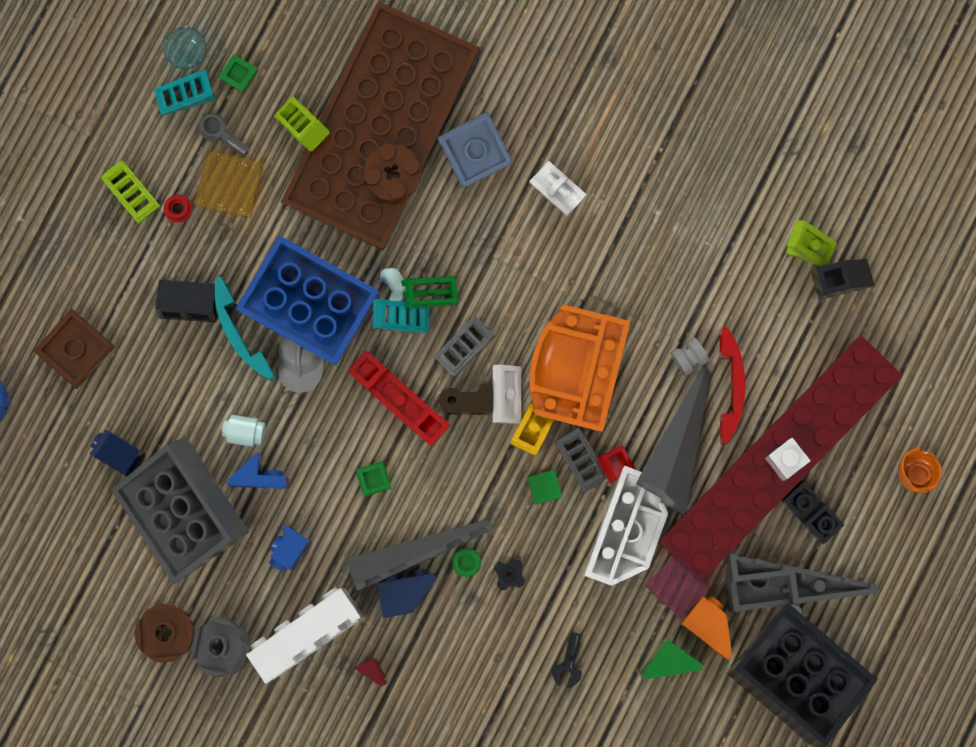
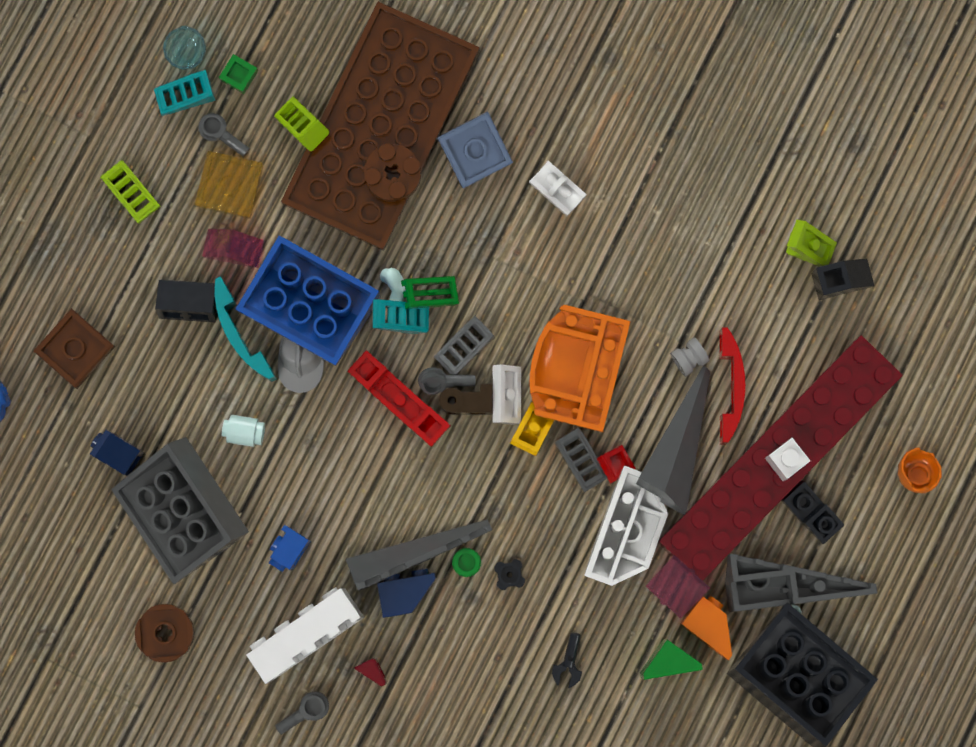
(175, 200): red plate -> none
(233, 247): none -> clear pink slope
(233, 653): dark grey plate -> none
(250, 476): blue slope -> none
(312, 707): none -> dark grey plate
(373, 479): green tile -> none
(435, 380): none -> dark grey plate
(544, 487): green tile -> none

